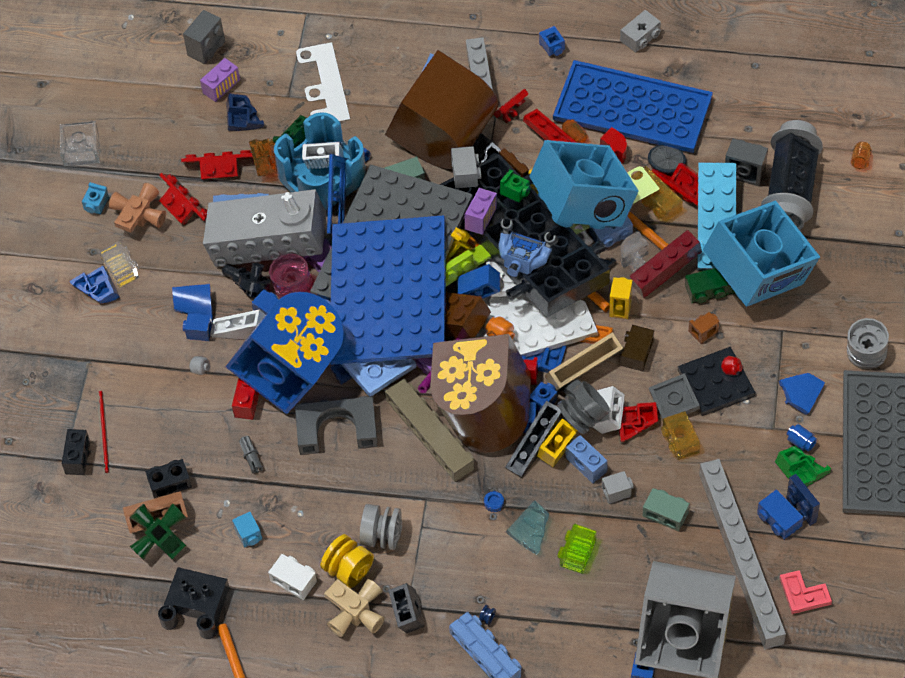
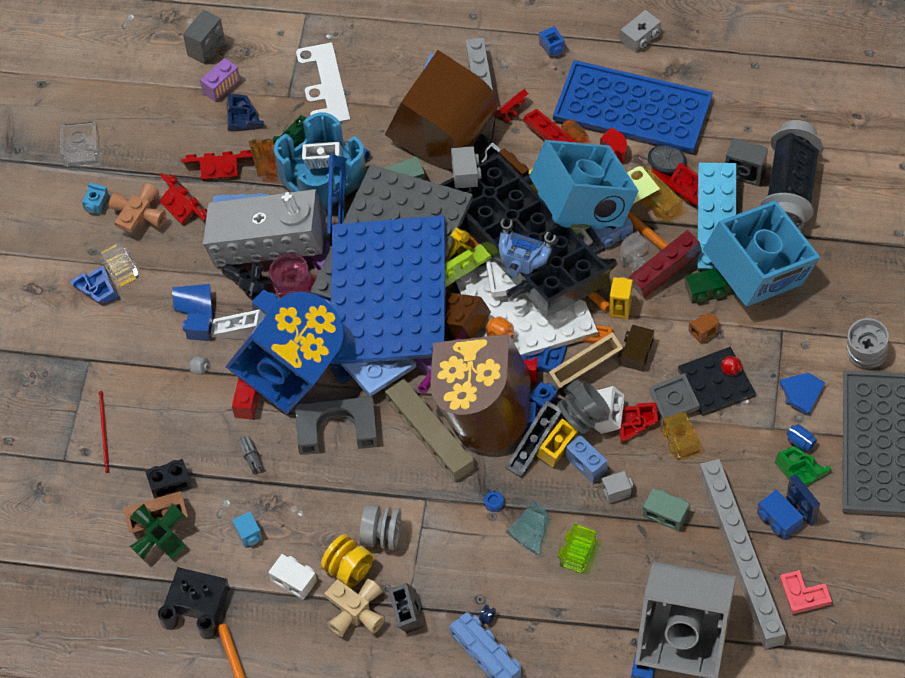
(75, 452): black brick -> none
(480, 211): medium lavender brick -> none
(480, 282): blue brick -> none
(514, 186): green brick -> none
(861, 155): clear orange brick -> none

